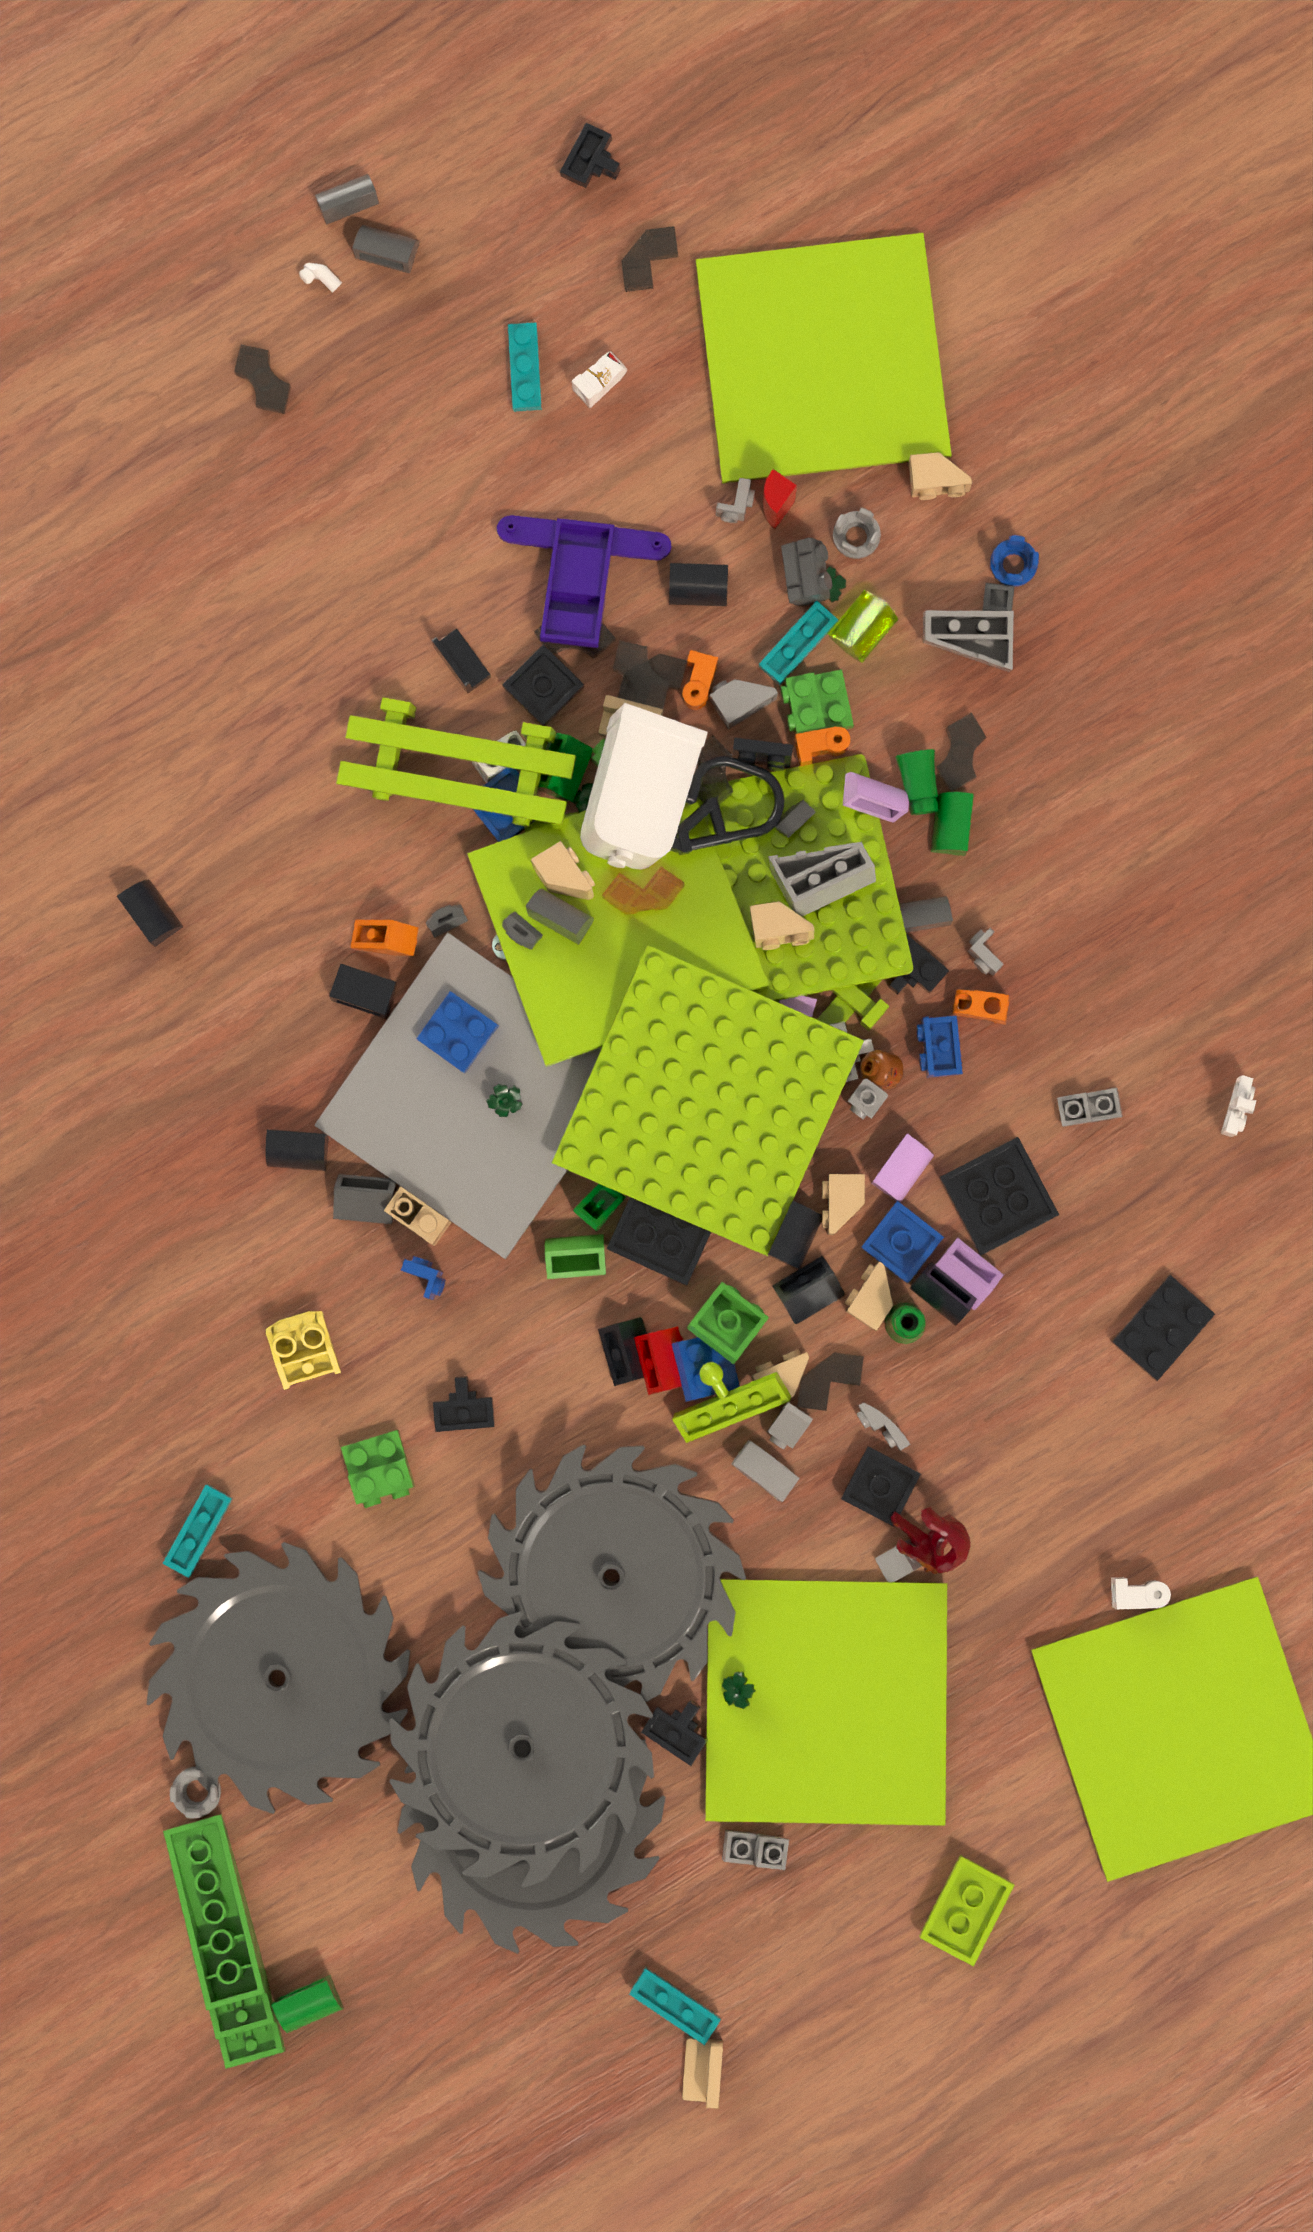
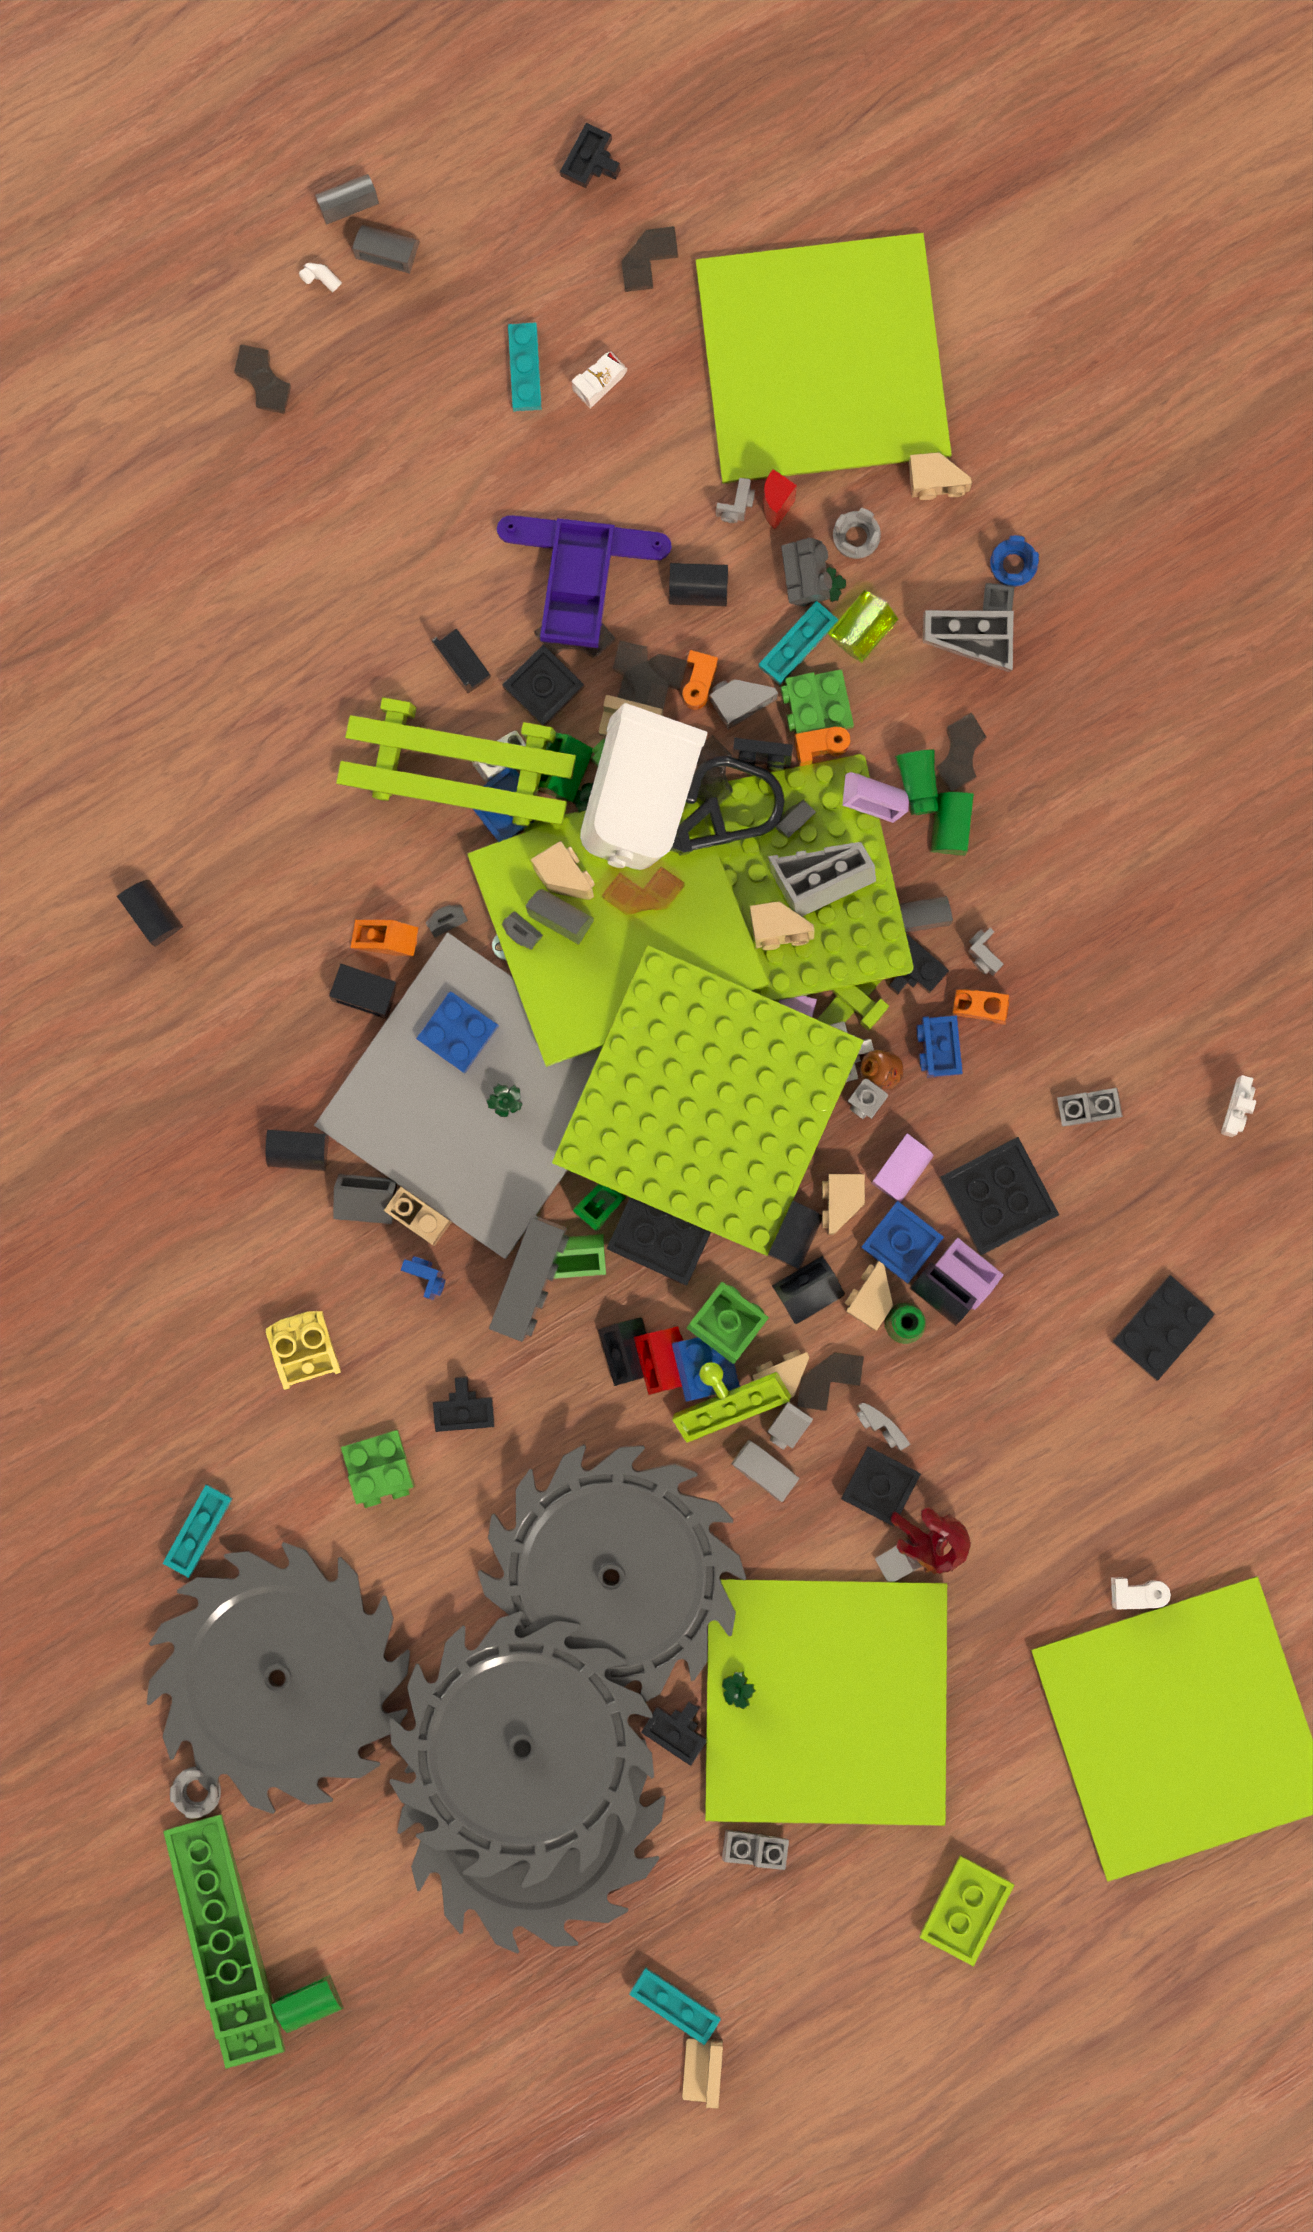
(528, 1279): none -> dark grey wedge

